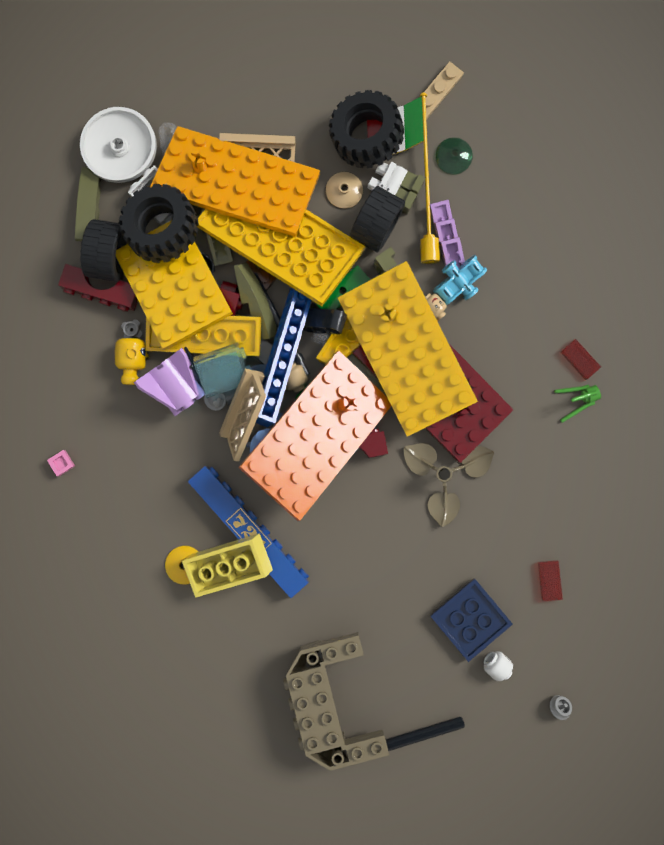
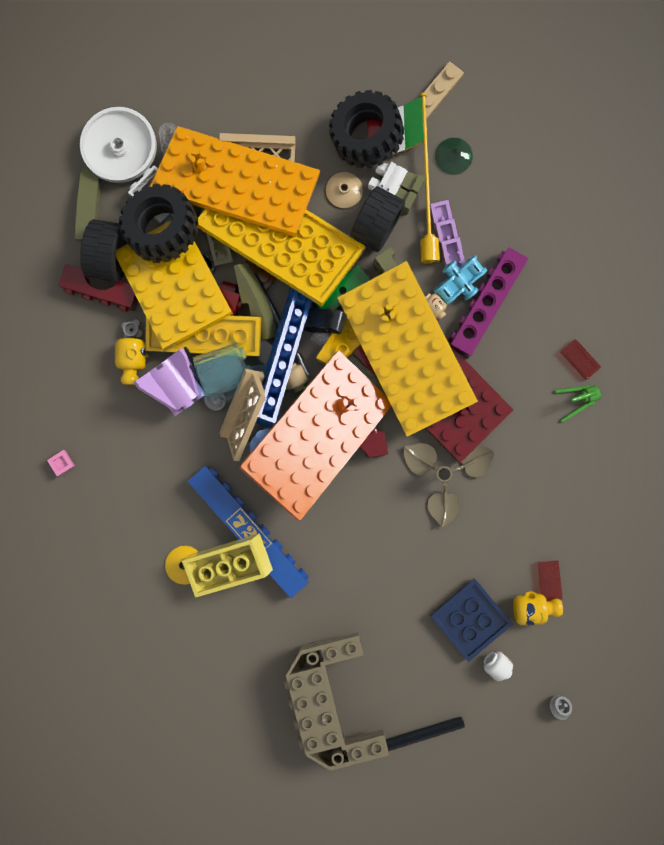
(515, 263): none -> magenta brick
(534, 609): none -> yellow piece

